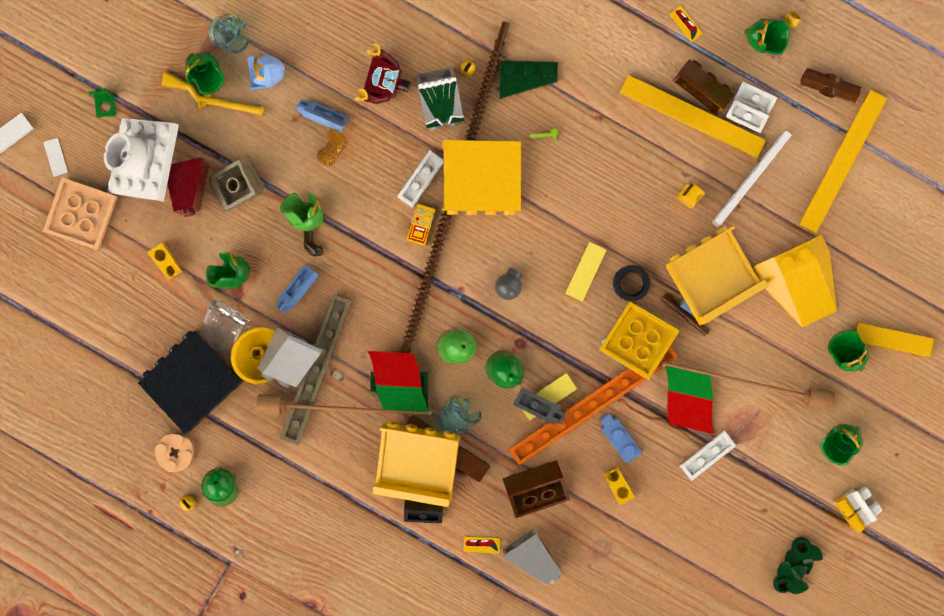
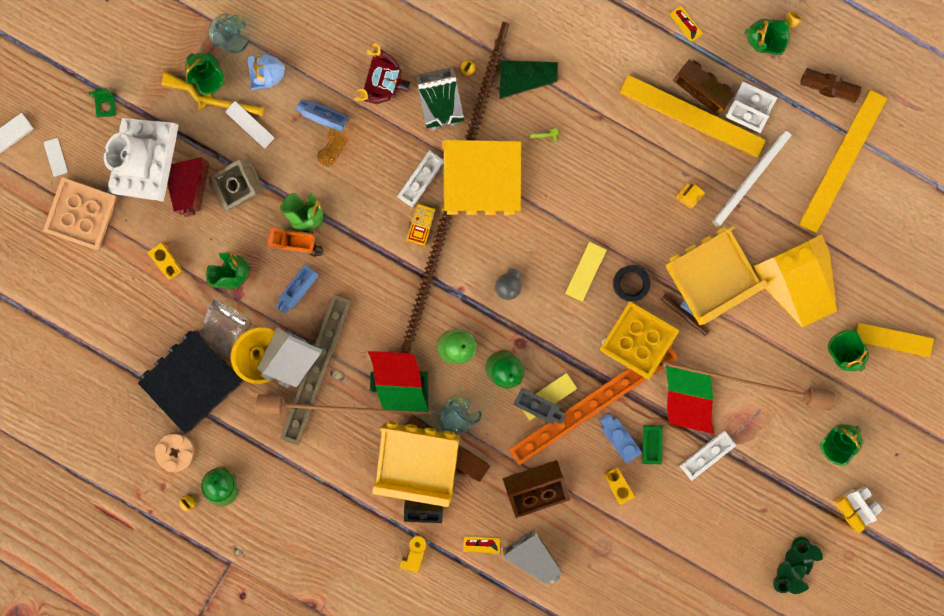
(249, 124): none -> white sticker
(291, 240): none -> orange animal
(417, 548): none -> yellow leg
(652, 444): none -> green tile

